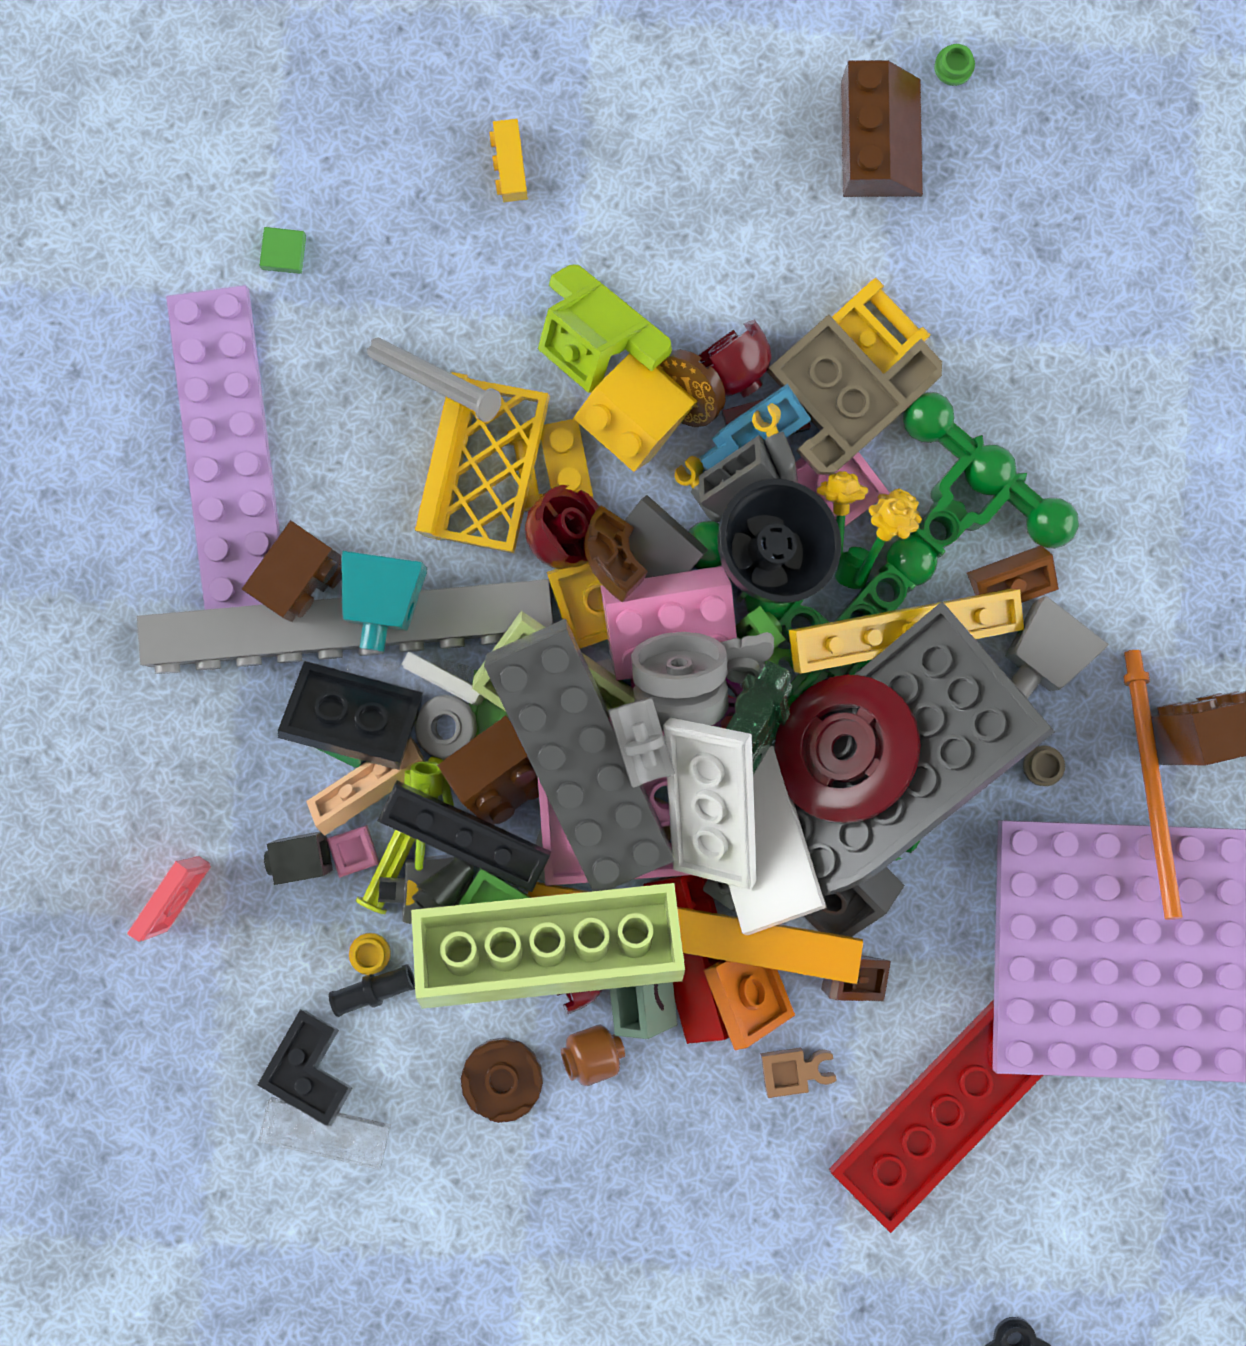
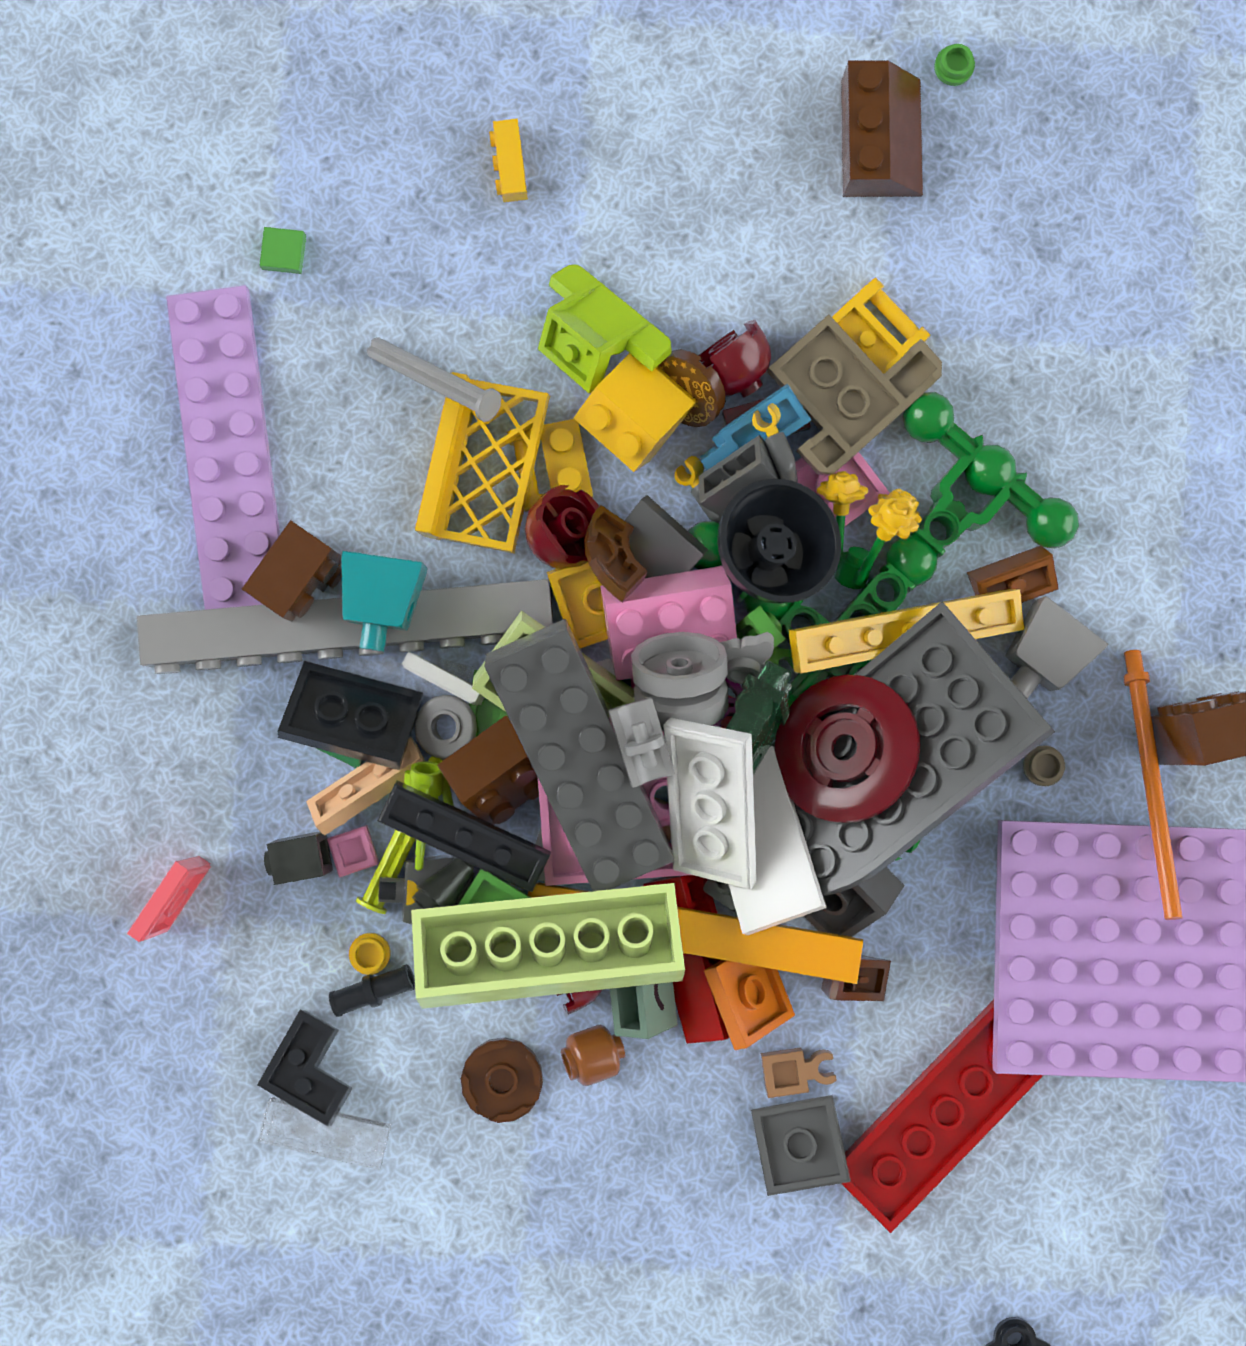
(800, 1145): none -> dark grey tile

